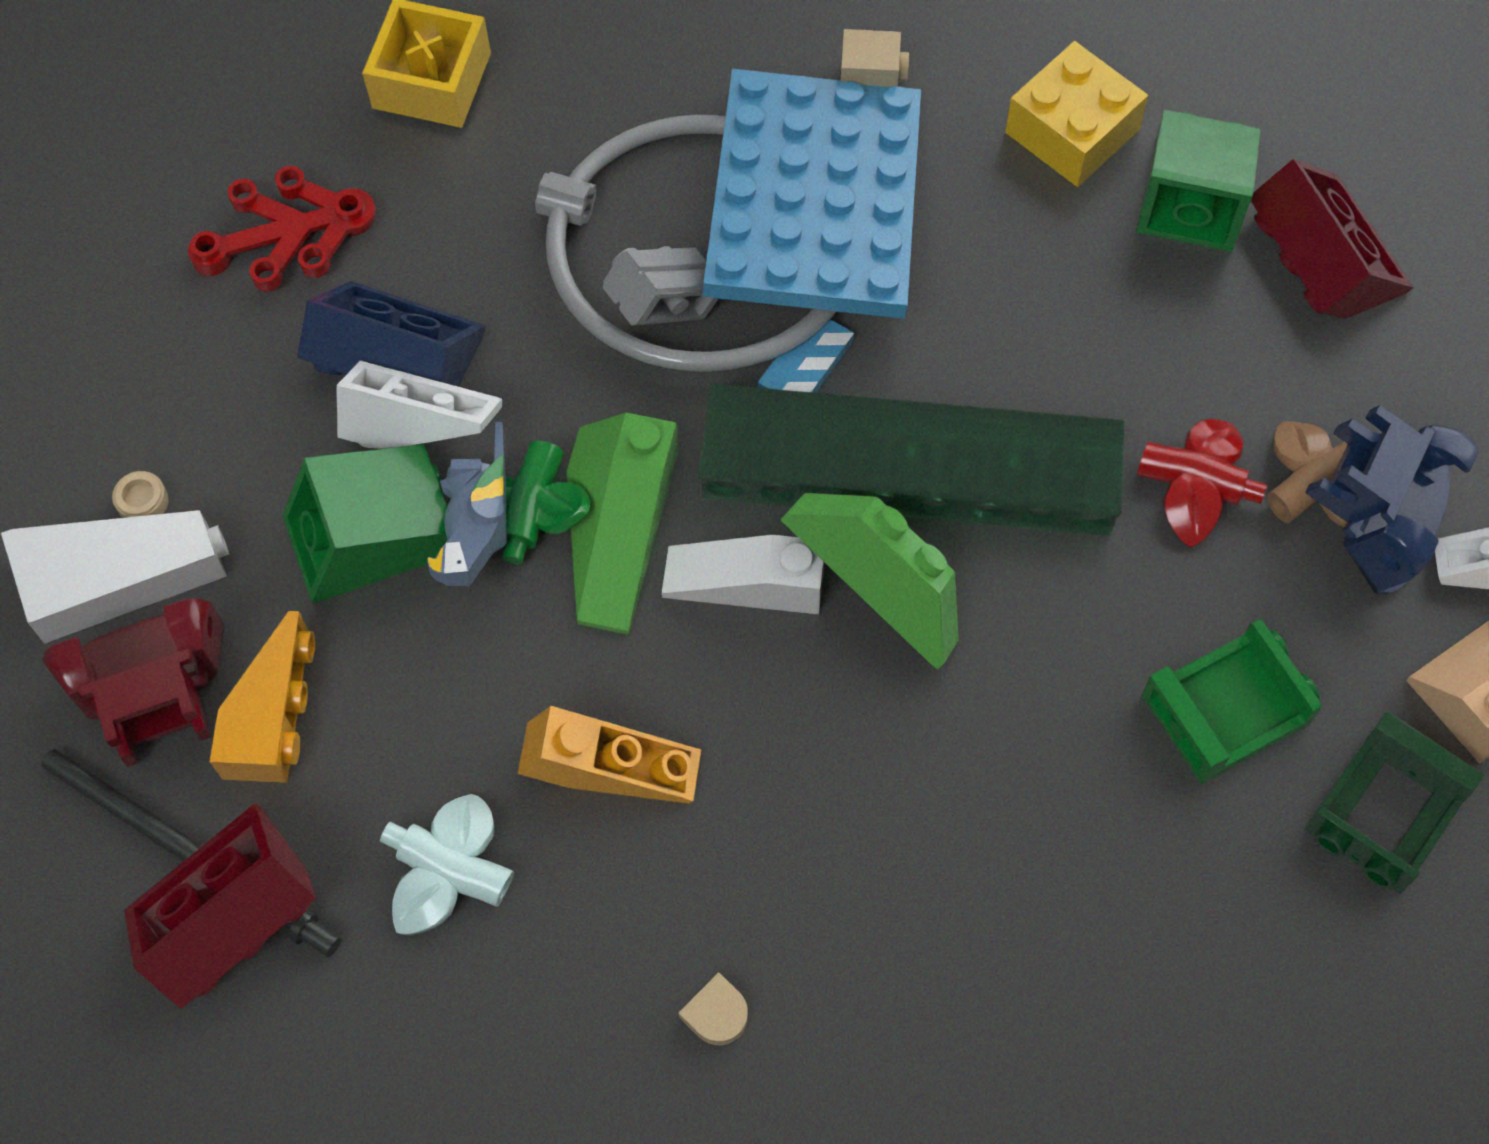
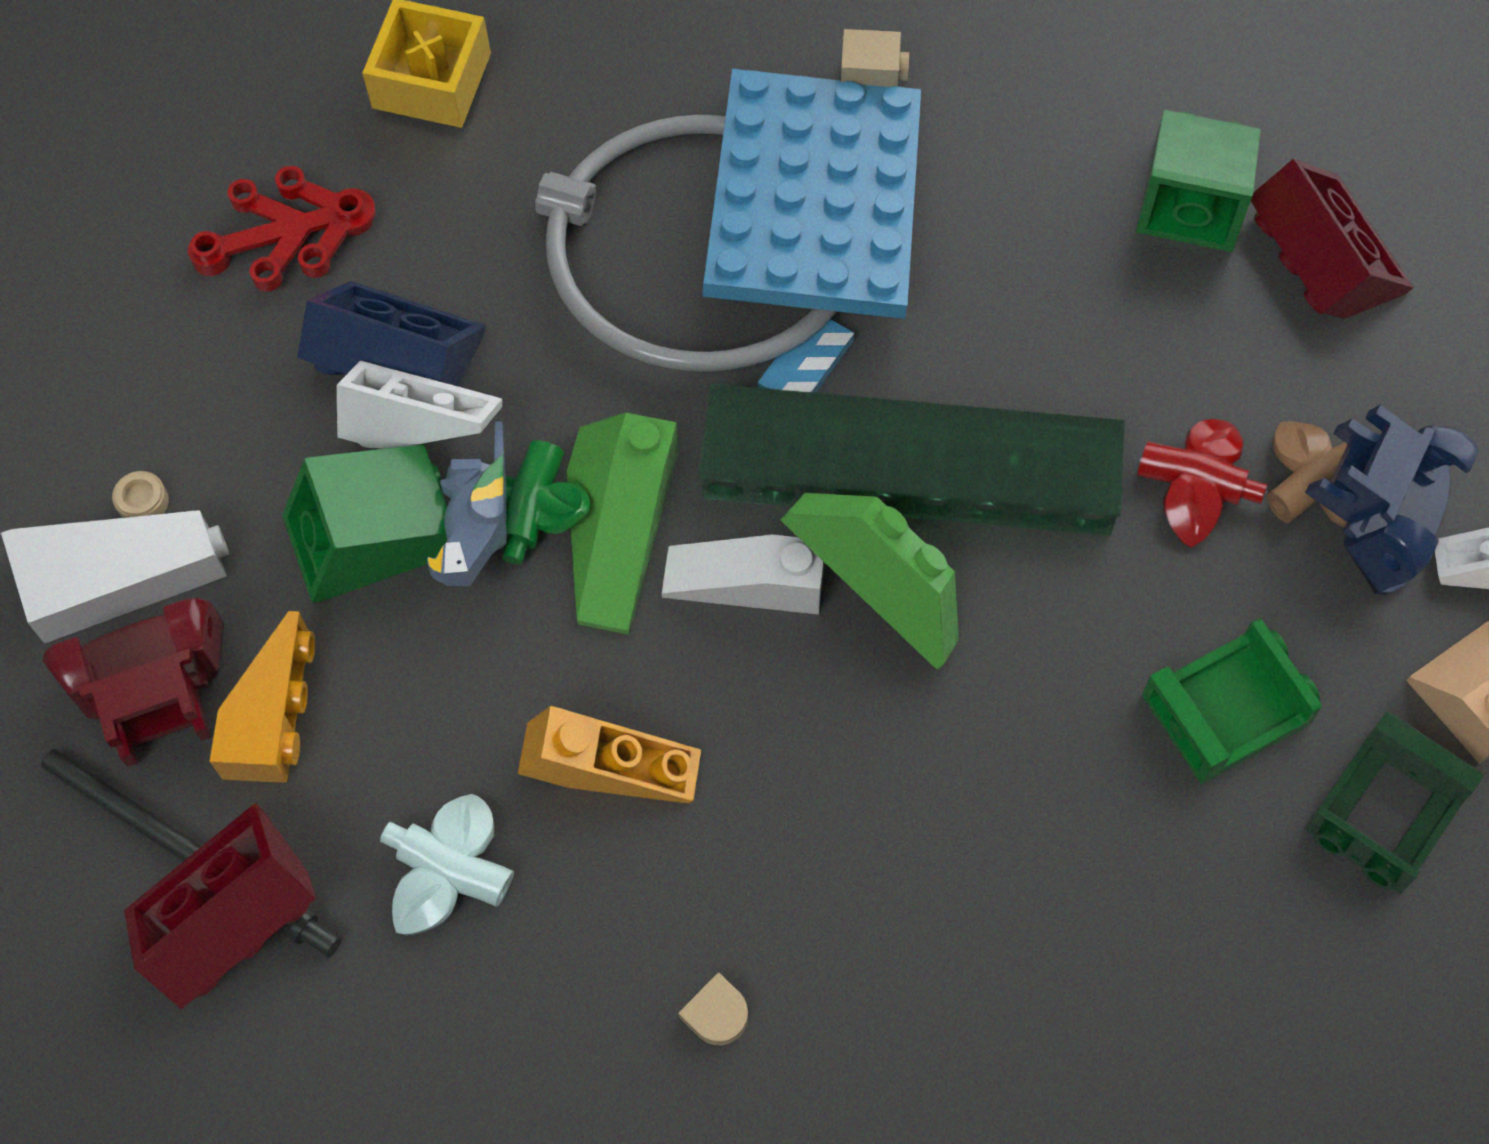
(659, 285): light grey brick -> none
(1076, 113): yellow brick -> none

